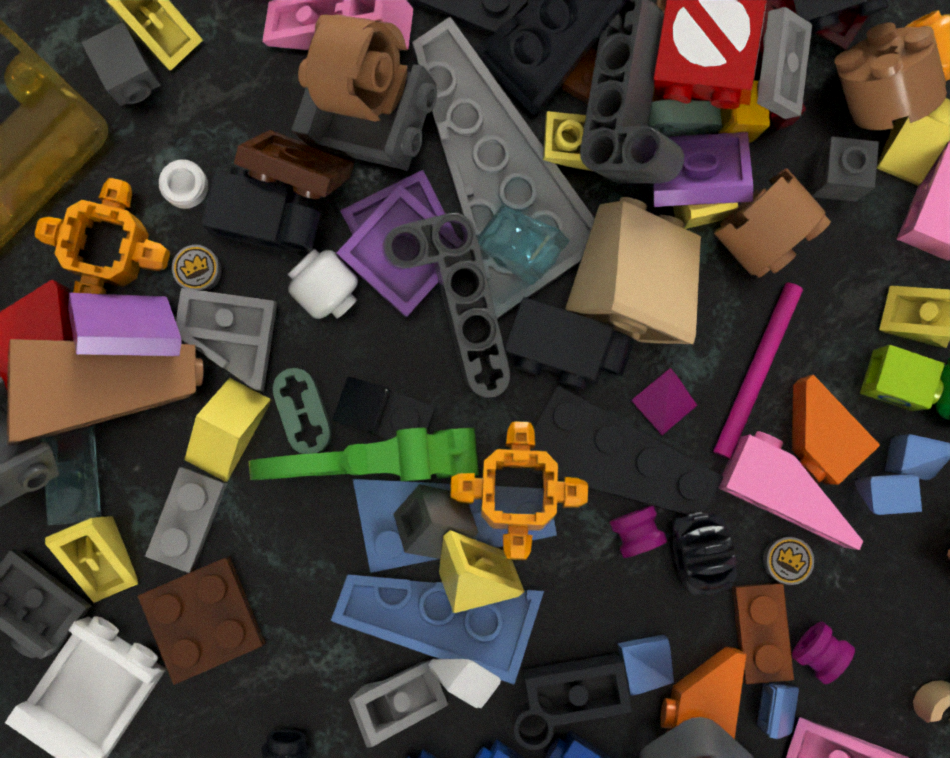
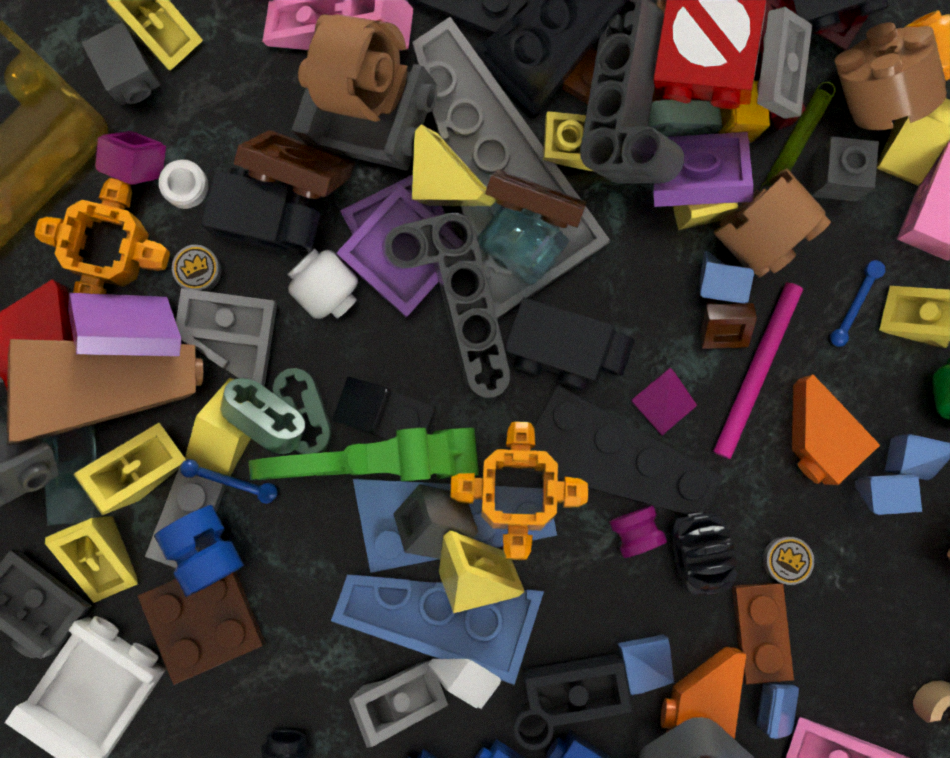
(130, 157): none -> magenta slope
(130, 470): none -> light yellow slope
(201, 568): none -> blue wheel
(262, 415): none -> sand green beam
(265, 493): none -> blue hinge
(442, 176): none -> light yellow slope
(520, 193): none -> reddish brown plate
(639, 274): tan slope -> none
(724, 281): none -> medium blue slope
(727, 325): none -> reddish brown tile
(781, 485): bright pink slope -> none
(801, 132): none -> lime piece
(823, 653): magenta wheel -> none
(872, 271): none -> blue hinge
(903, 378): lime brick -> none

